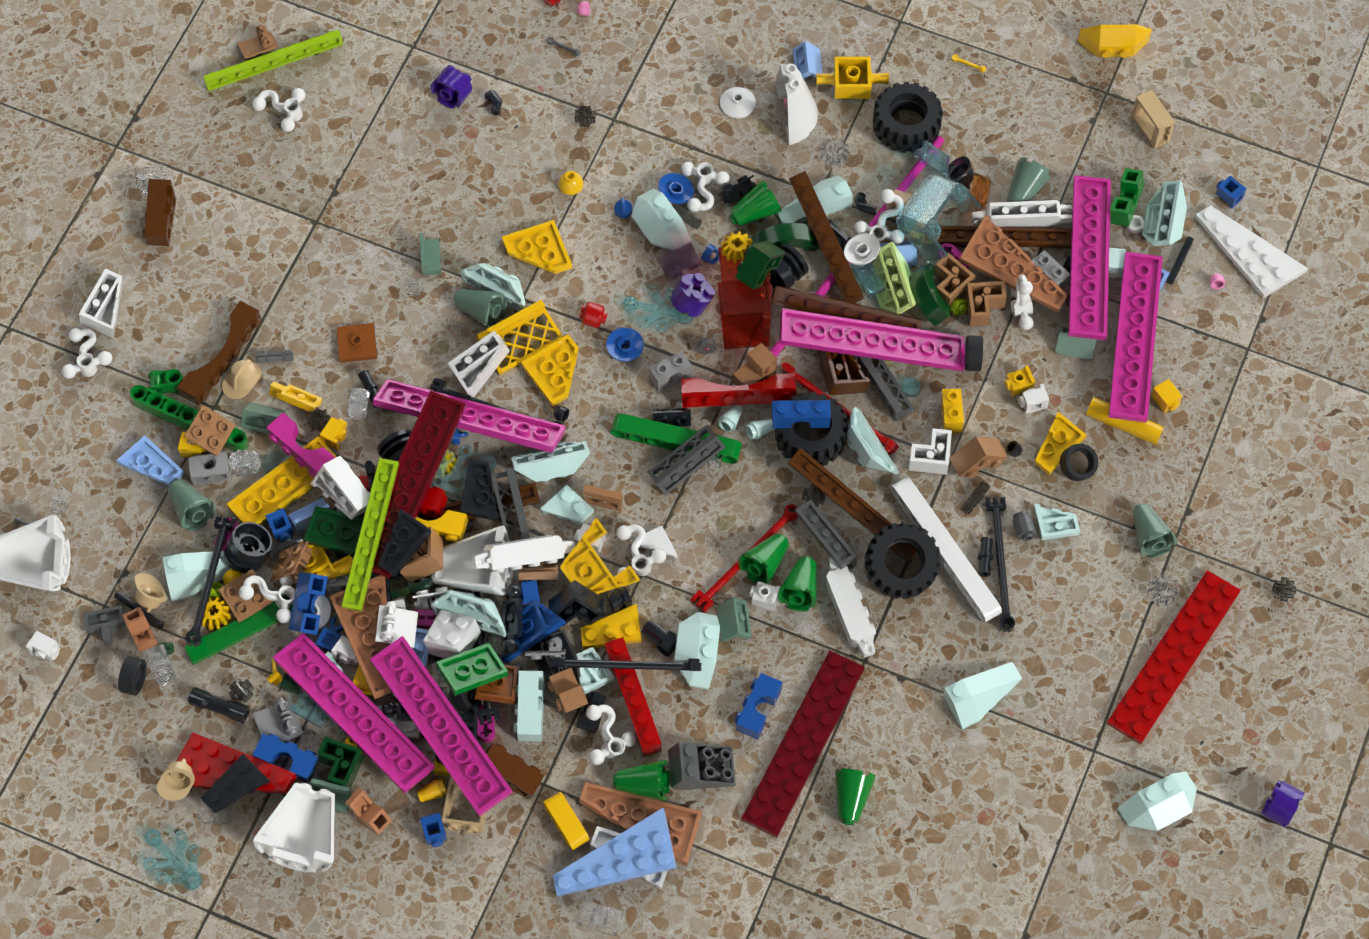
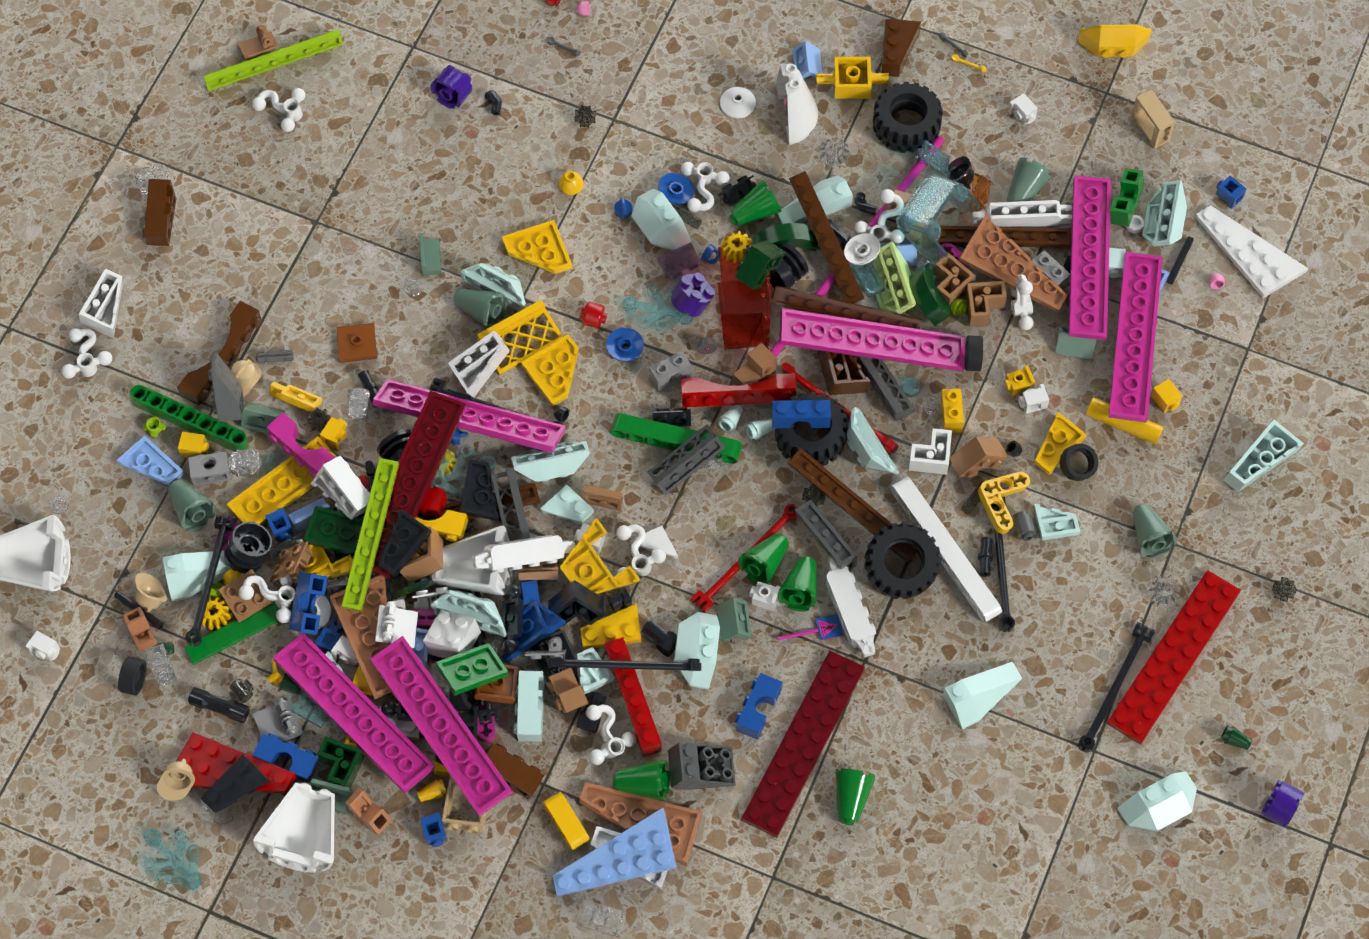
(104, 622): dark grey hinge -> none
(154, 421): none -> lime plate
(163, 380): green piece -> none
(209, 430): medium nougat hinge -> none
(225, 390): none -> dark grey slope
(828, 628): none -> piece
(898, 43): none -> reddish brown wedge
(942, 35): none -> dark grey hinge
(996, 495): none -> yellow beam
(1023, 109): none -> white brick
(1141, 636): none -> black hinge
(1236, 738): none -> dark green cone
(1267, 452): none -> light aqua wedge

